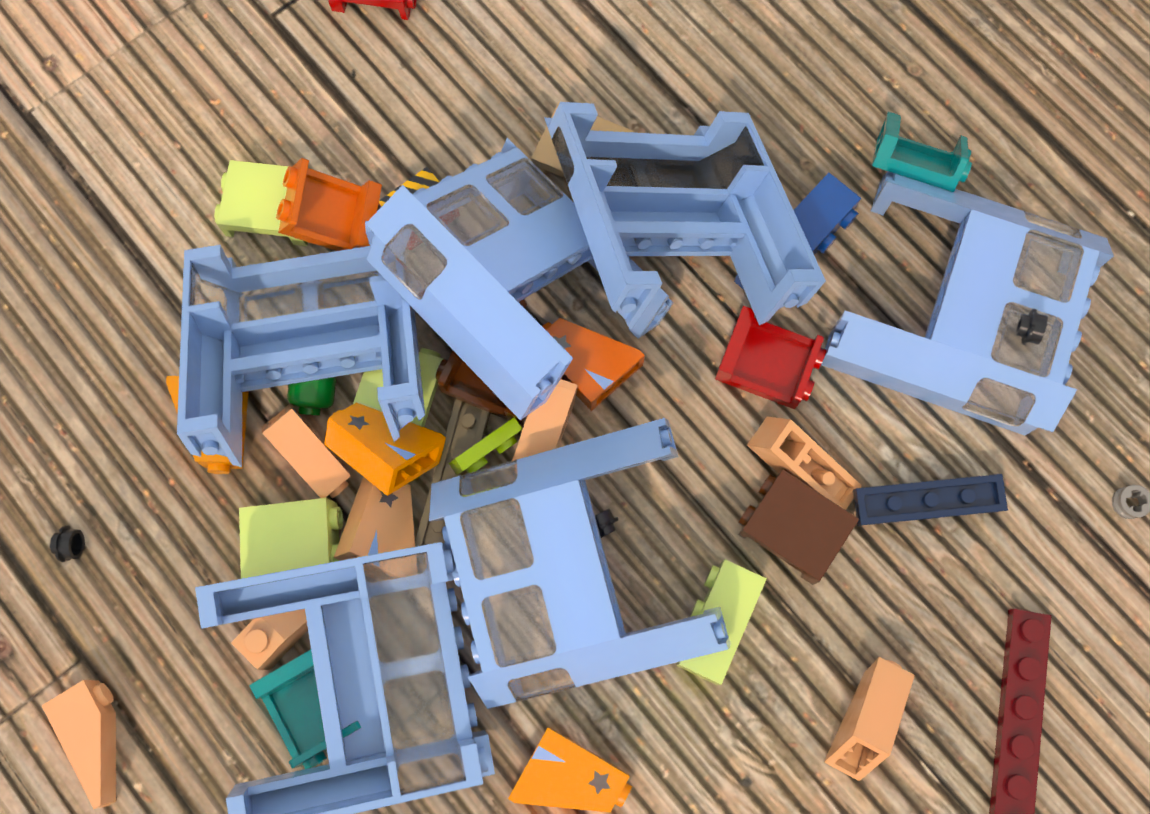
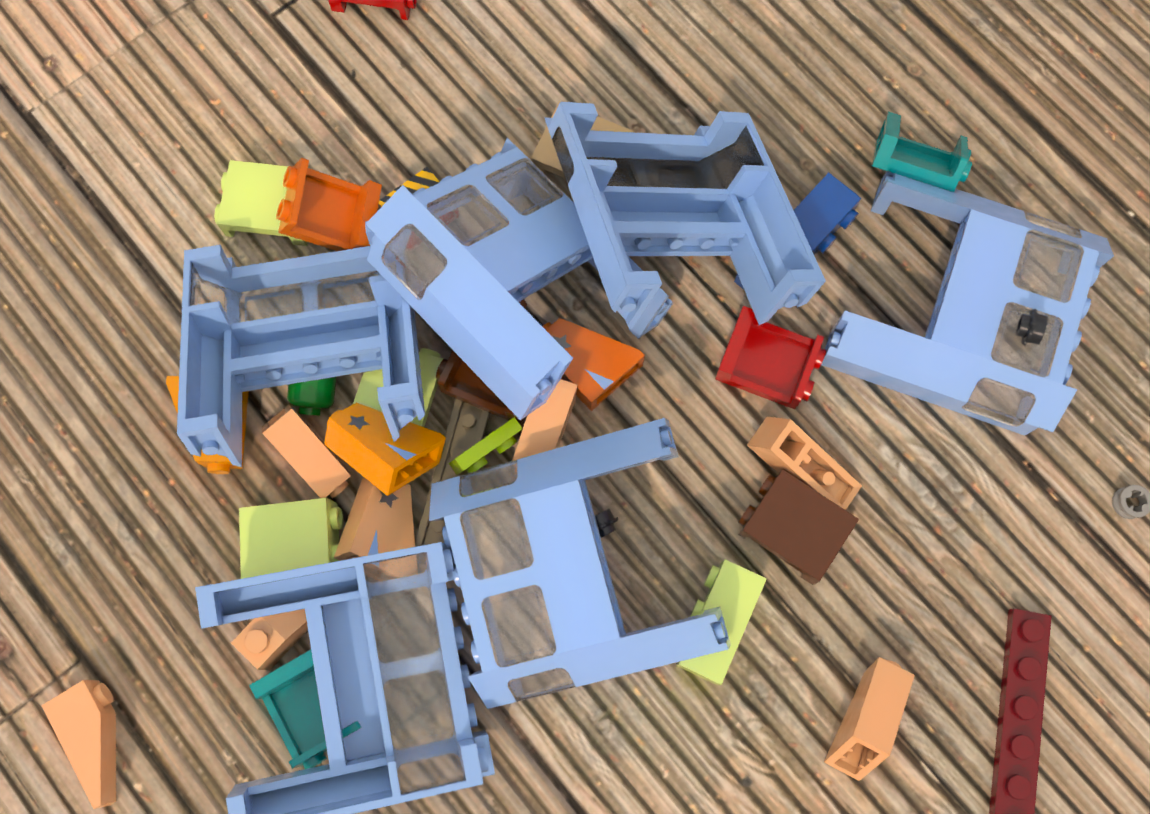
(67, 544): black plate -> none
(570, 777): light orange slope -> none
(930, 499): dark blue plate -> none

